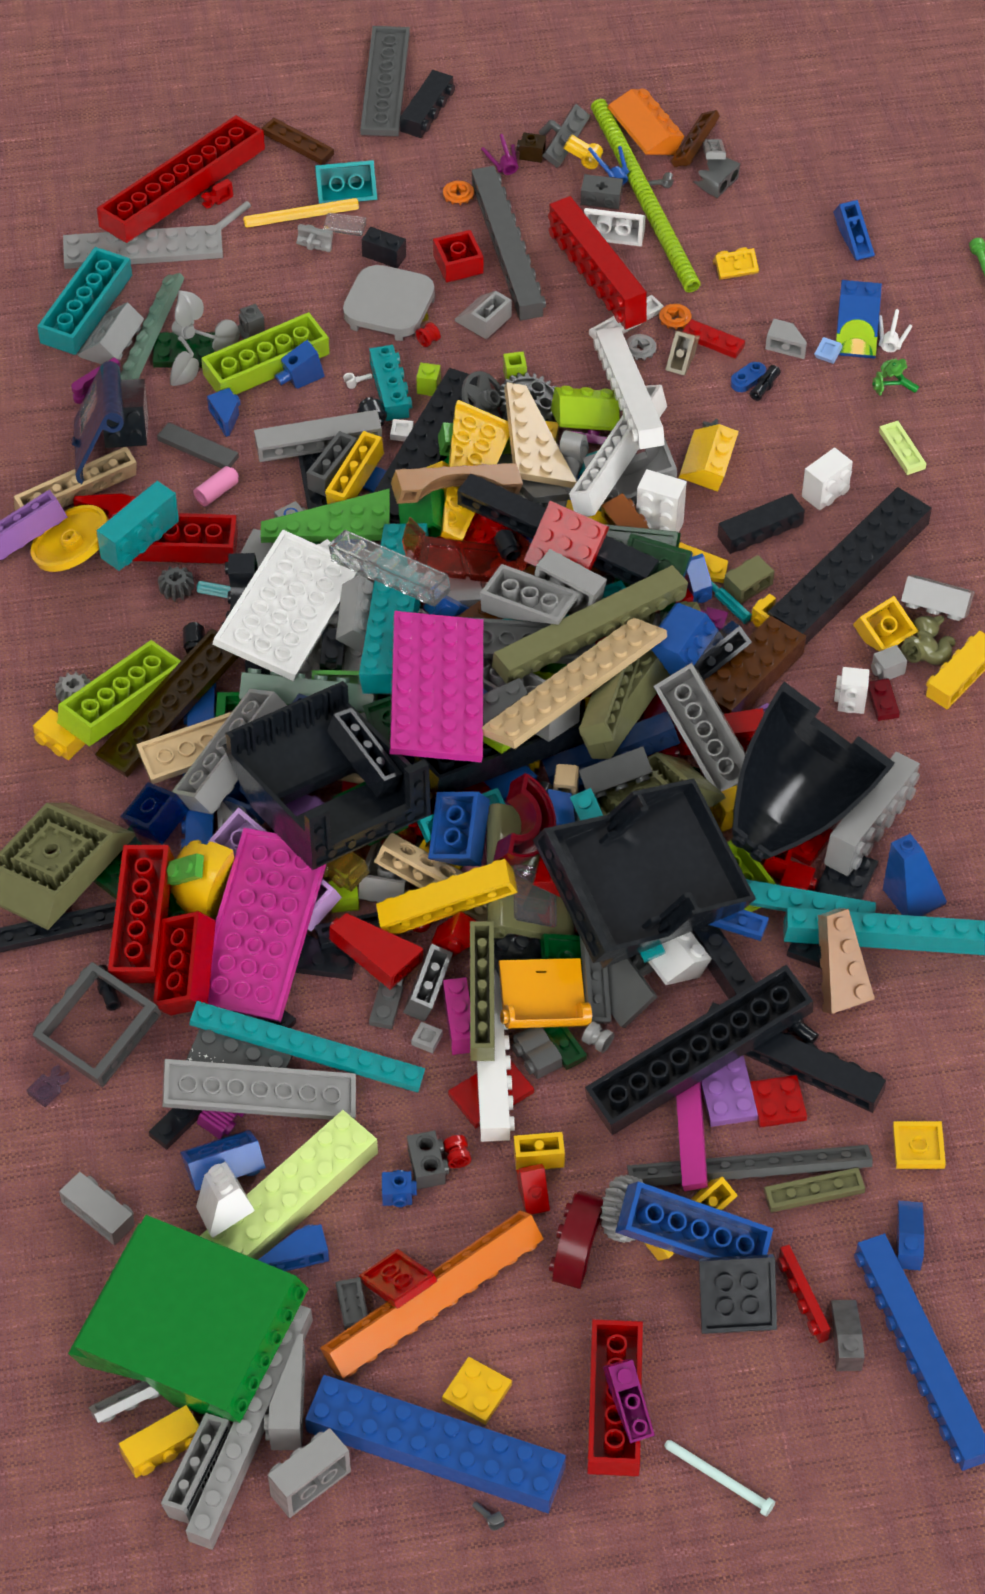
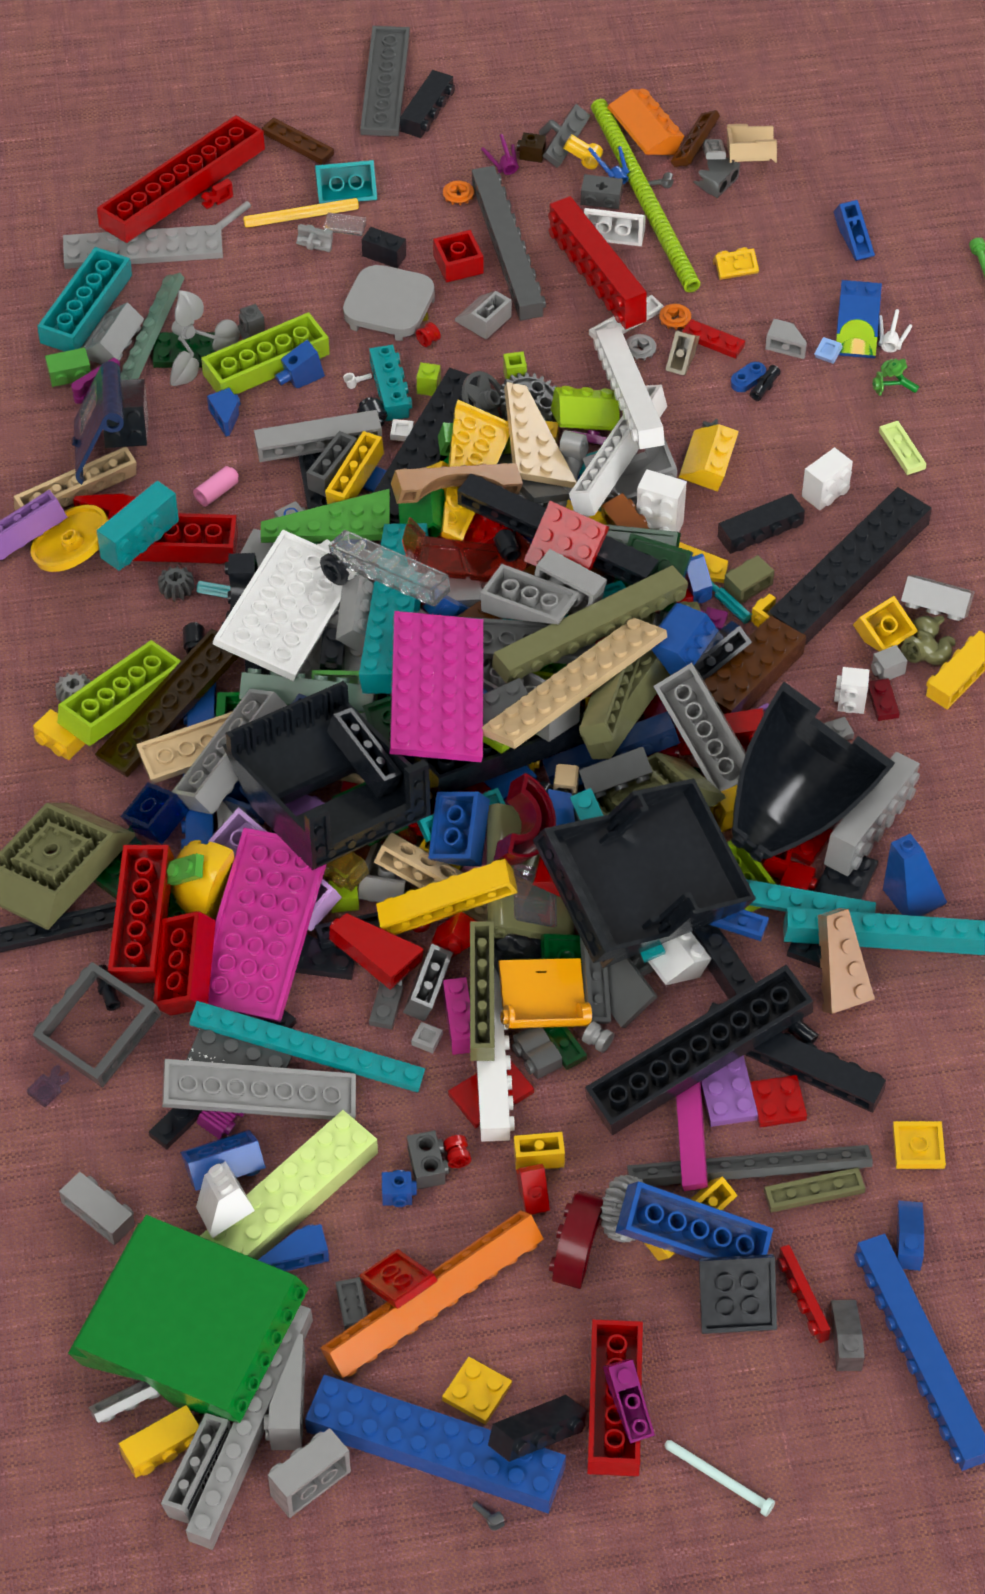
(67, 366): none -> bright green brick
(197, 446): dark grey tile -> none
(334, 569): none -> black gear
(537, 1428): none -> black brick
(751, 143): none -> tan piece
(841, 727): none -> light grey plate

